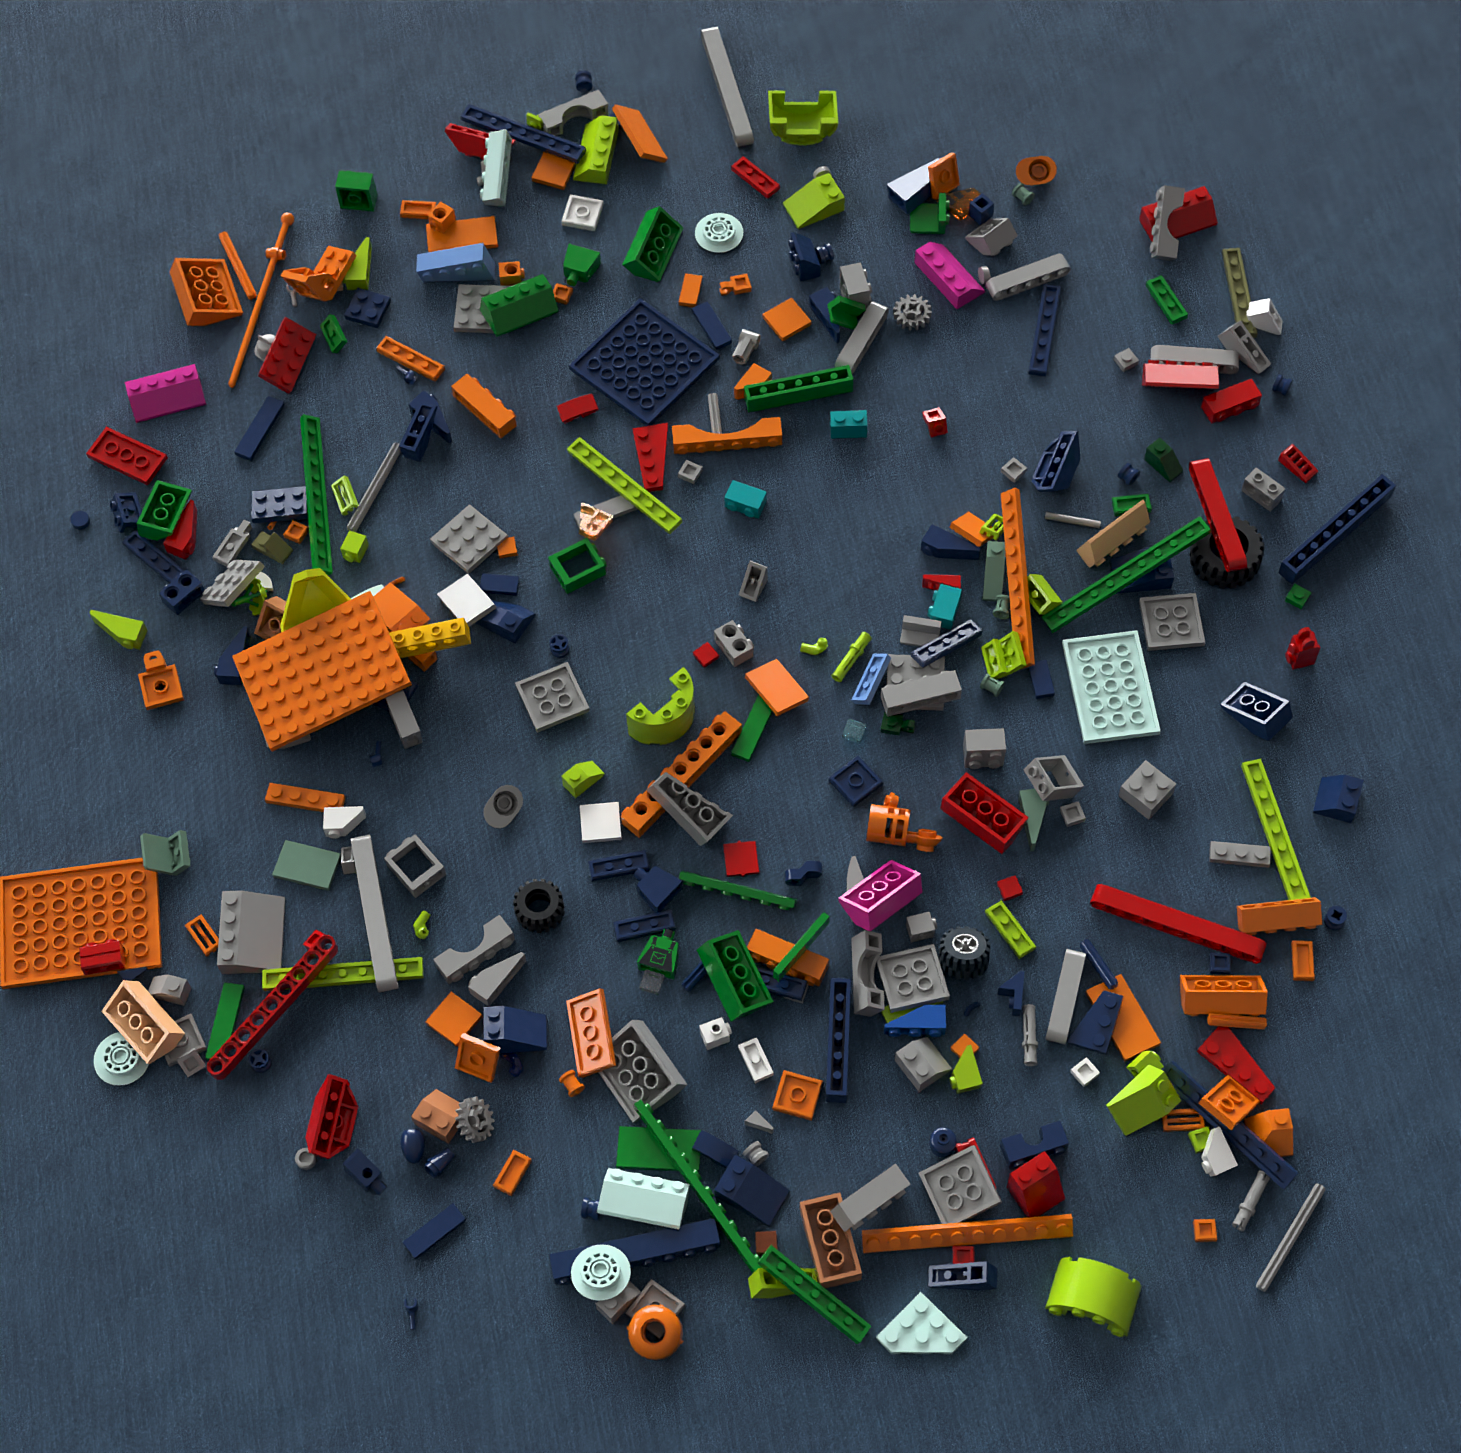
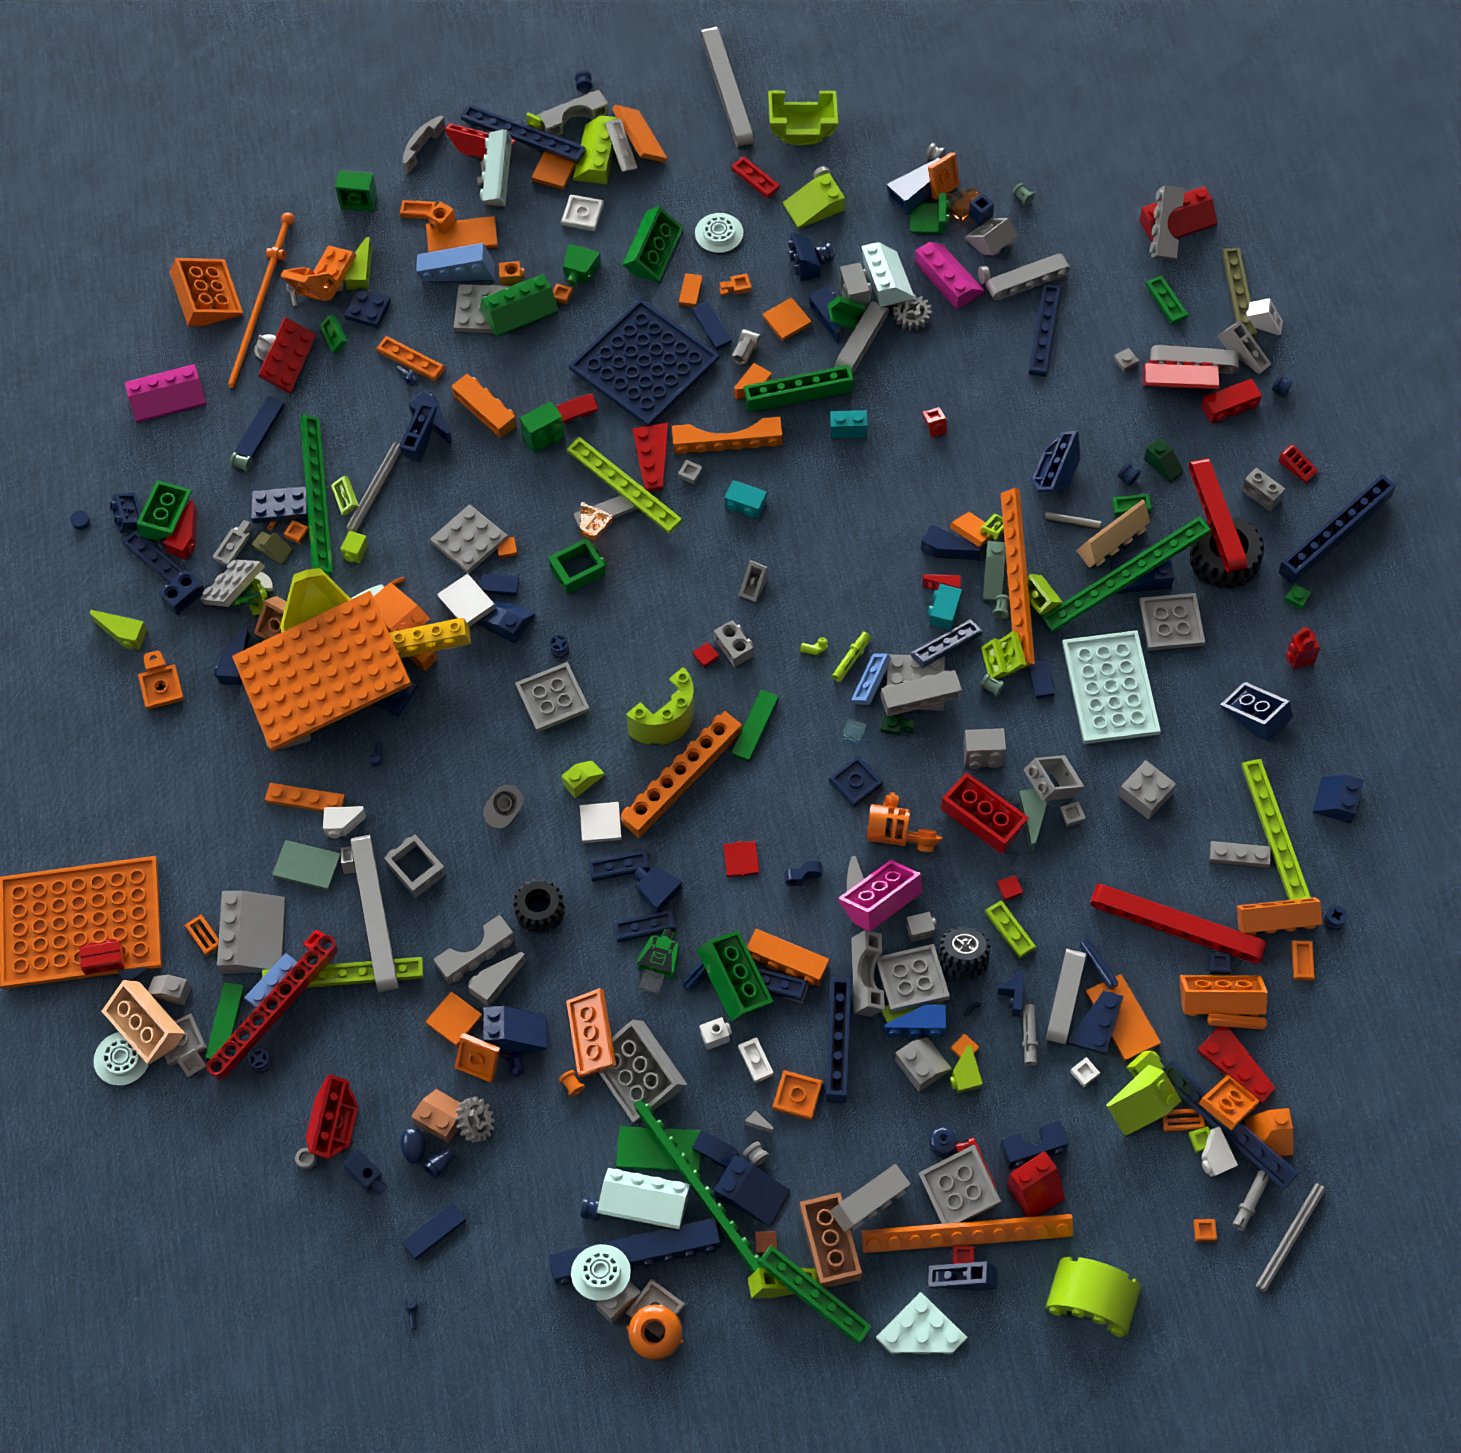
(127, 455): red plate -> none
(165, 854): sand green bracket -> none
(237, 265): orange axle -> none
(241, 462): none -> sand green bush
(270, 980): none -> medium blue plate
(404, 719): light grey window -> none
(419, 925): lime arm -> none
(430, 129): none -> light grey slope
(512, 1172): orange tile -> none
(542, 427): none -> green brick
(621, 145): none -> white plate
(690, 810): light grey wedge -> none
(714, 413): light grey axle -> none
(745, 892): green plate -> none
(776, 687): orange tile -> none
(801, 946): green tile -> none
(886, 274): none -> light aqua slope
(919, 631): light grey panel -> none
(934, 152): none -> light grey wheel
(1013, 470): light grey plate -> none
(1036, 170): orange piece -> none

